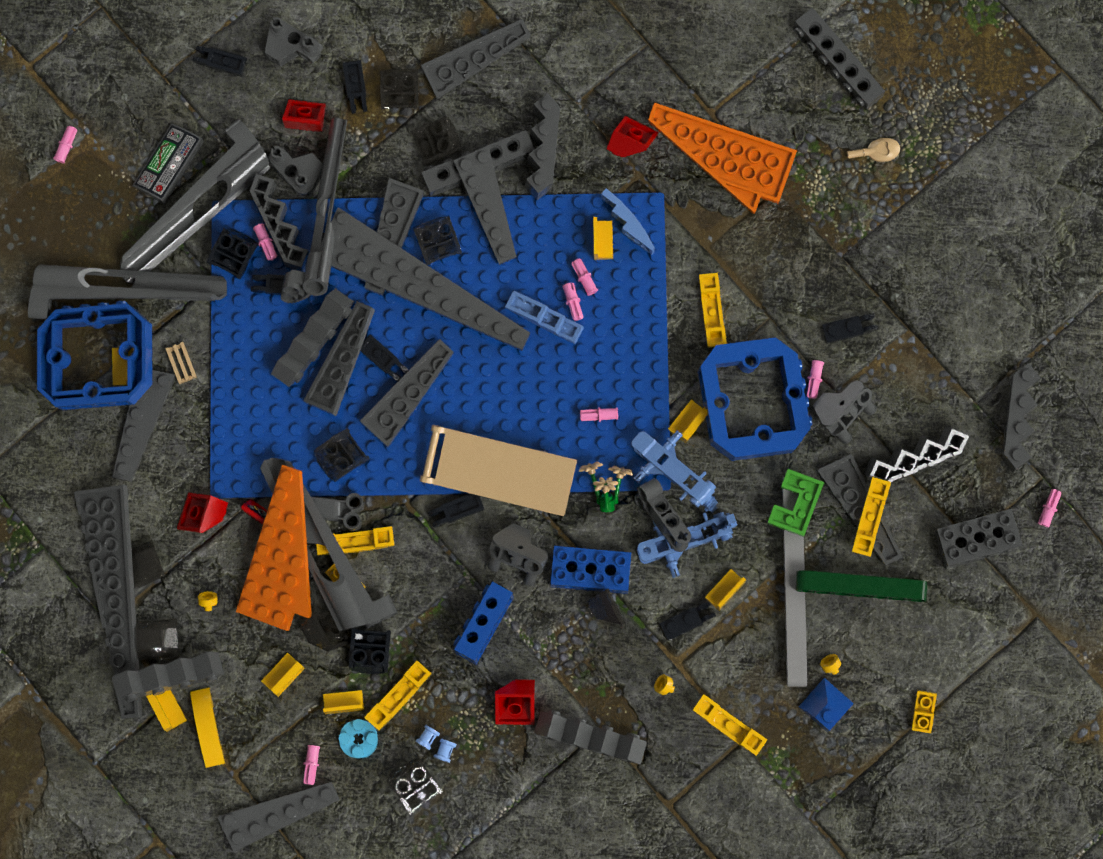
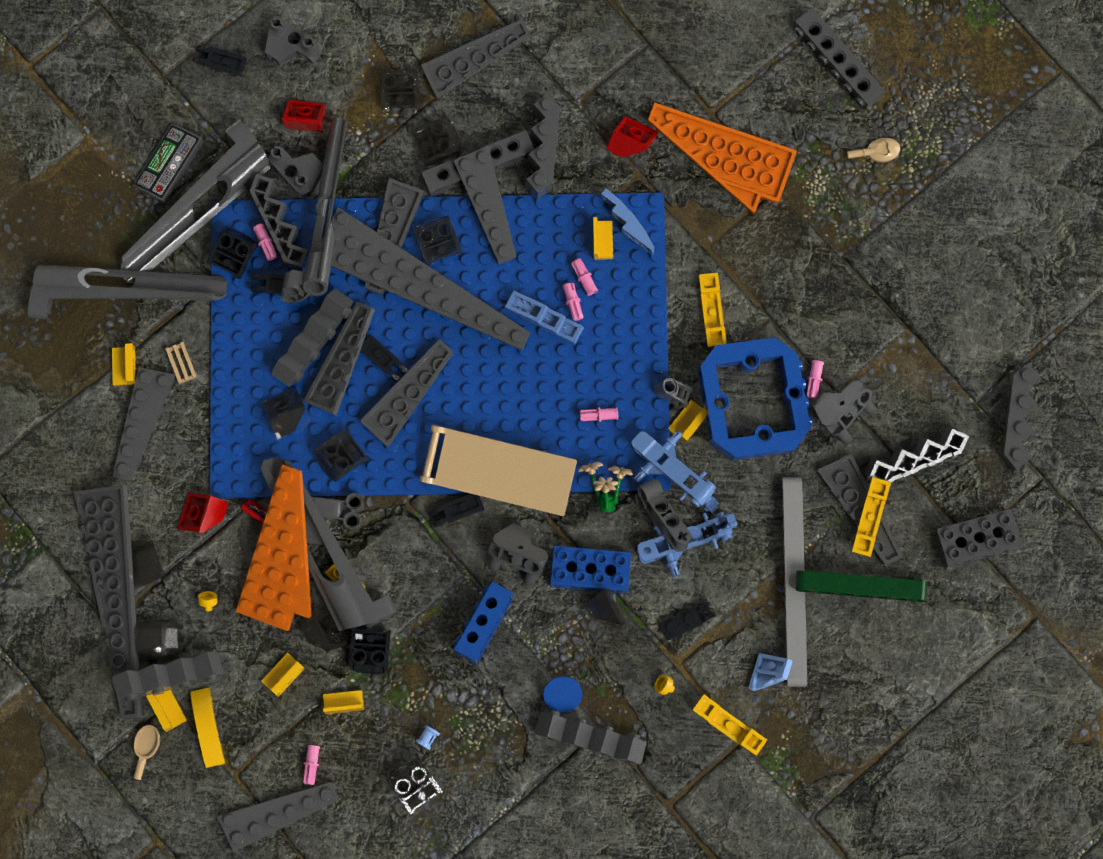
(65, 144): bright pink axle -> none
(138, 363): blue panel -> none
(145, 747): none -> tan piece
(284, 412): none -> clear smoke slope
(347, 739): medium azure plate -> none
(355, 84): black hinge -> none
(362, 541): yellow slope -> none
(398, 696): yellow slope -> none
(445, 750): light blue bush -> none
(515, 703): red slope -> none
(562, 694): none -> blue piece
(677, 392): none -> dark grey piece
(725, 589): yellow panel -> none
(769, 671): none -> light blue wing
(798, 519): bright green plate -> none
(826, 705): blue slope -> none
(830, 664): yellow tile -> none
(847, 328): black hinge -> none
(924, 711): yellow slope -> none
(1049, 508): bright pink axle -> none

